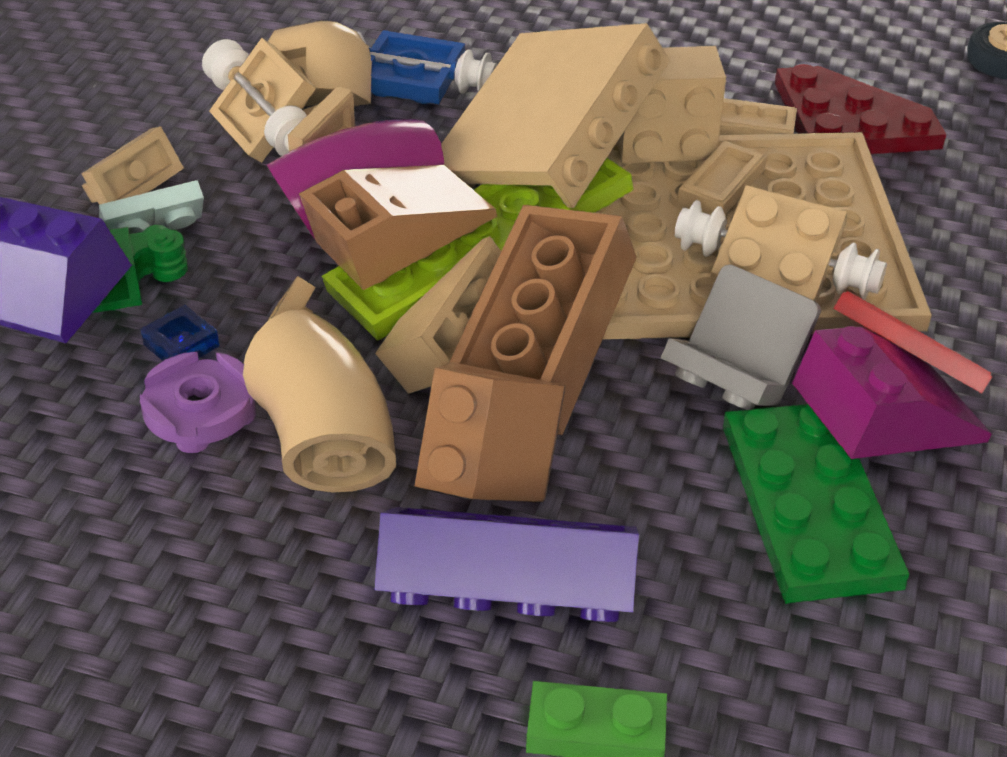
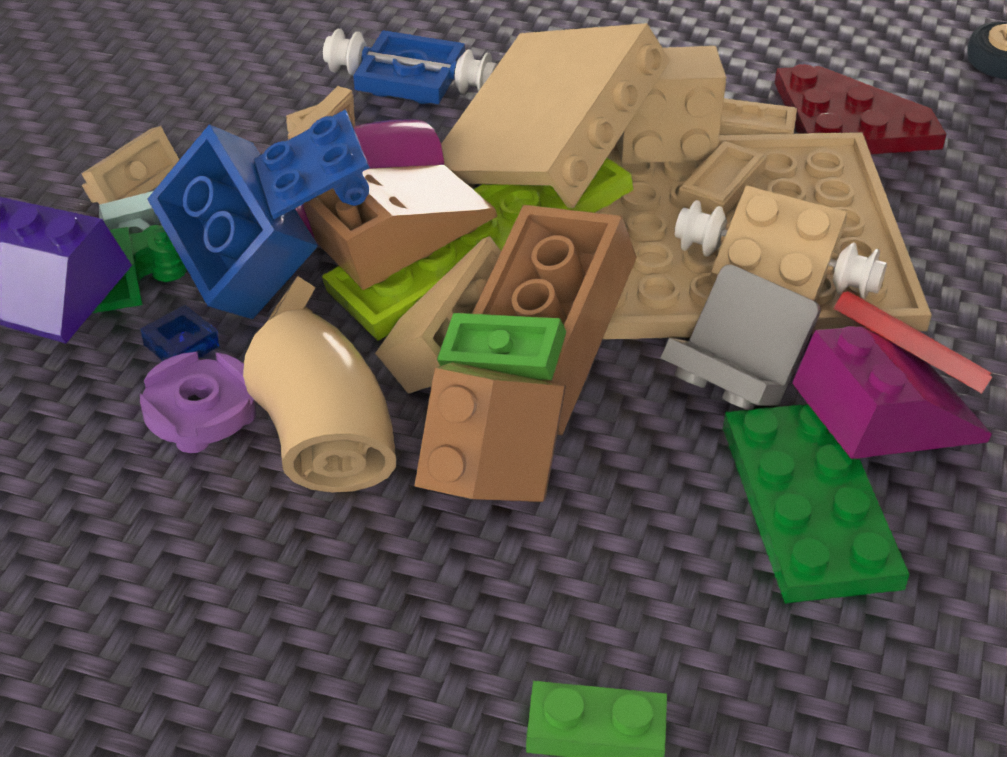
(224, 227): none -> blue brick
(259, 97): tan plate -> none
(314, 163): none -> blue hinge
(328, 57): tan brick -> none
(504, 343): none -> bright green plate
(508, 561): slope -> none

